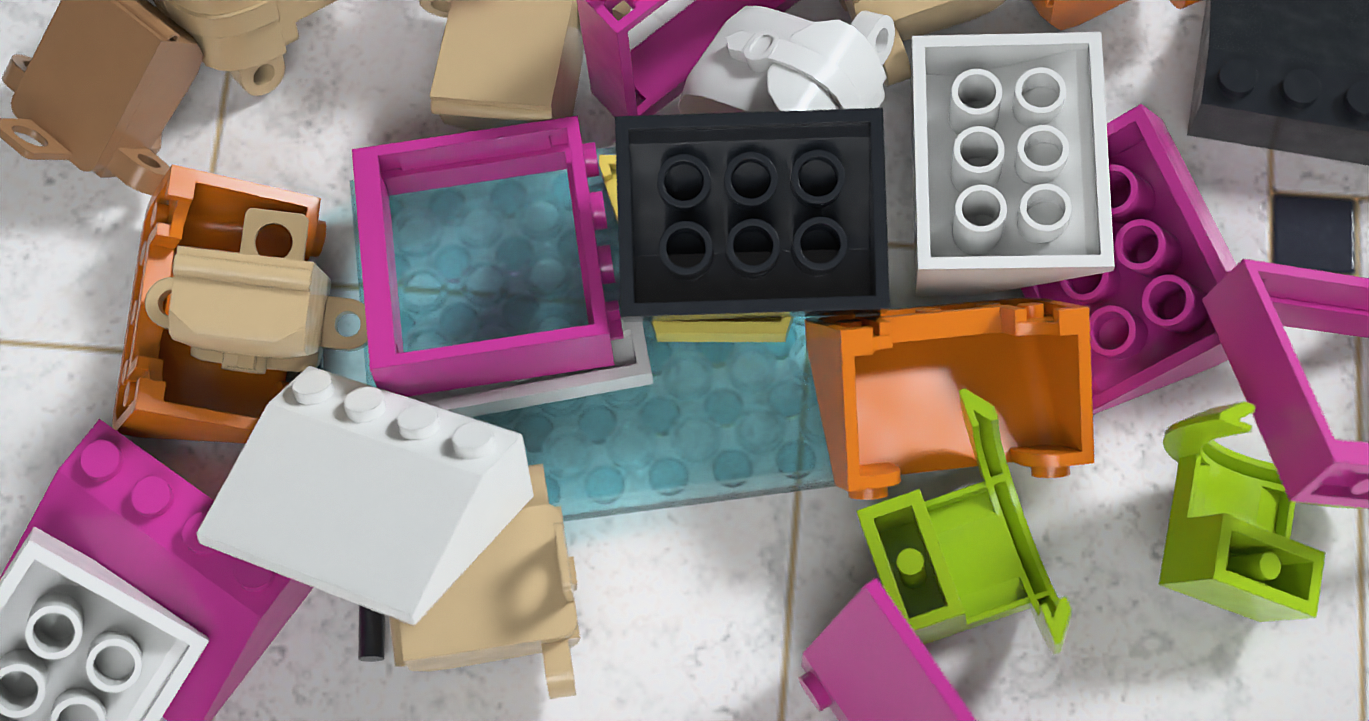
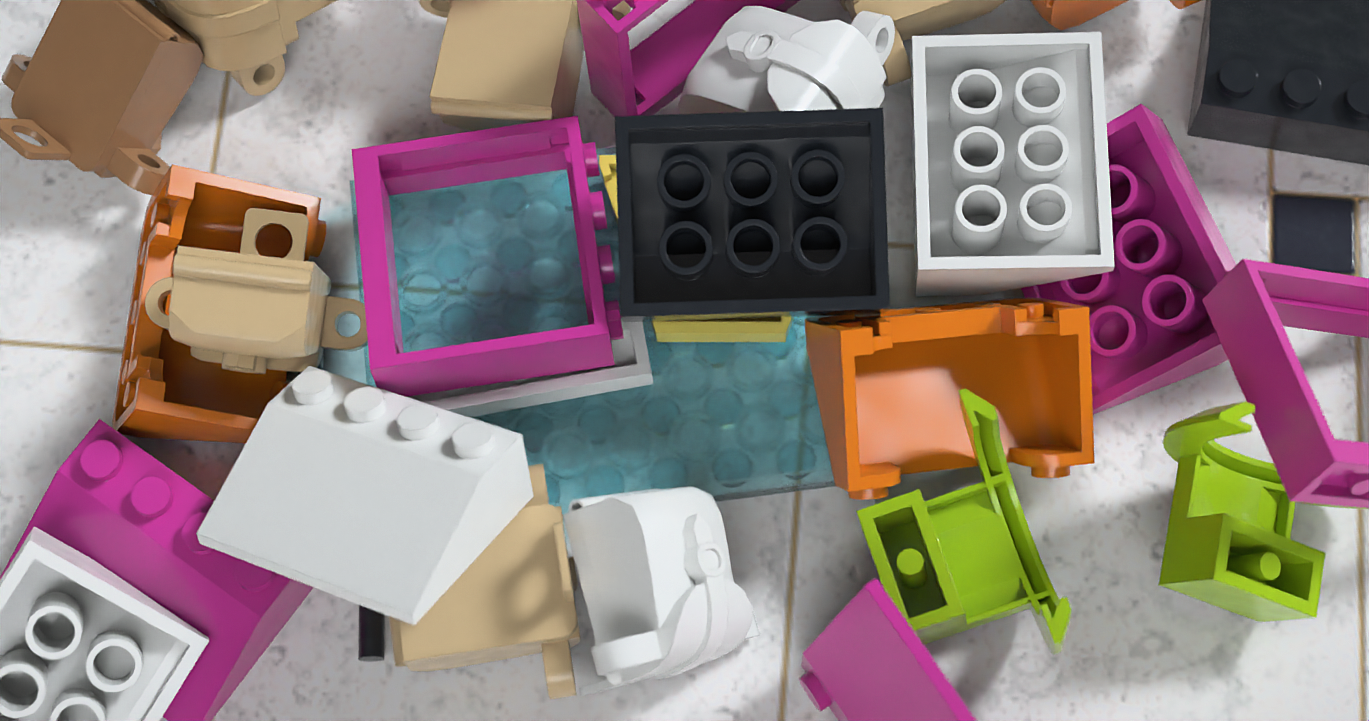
(656, 583): none -> white piece

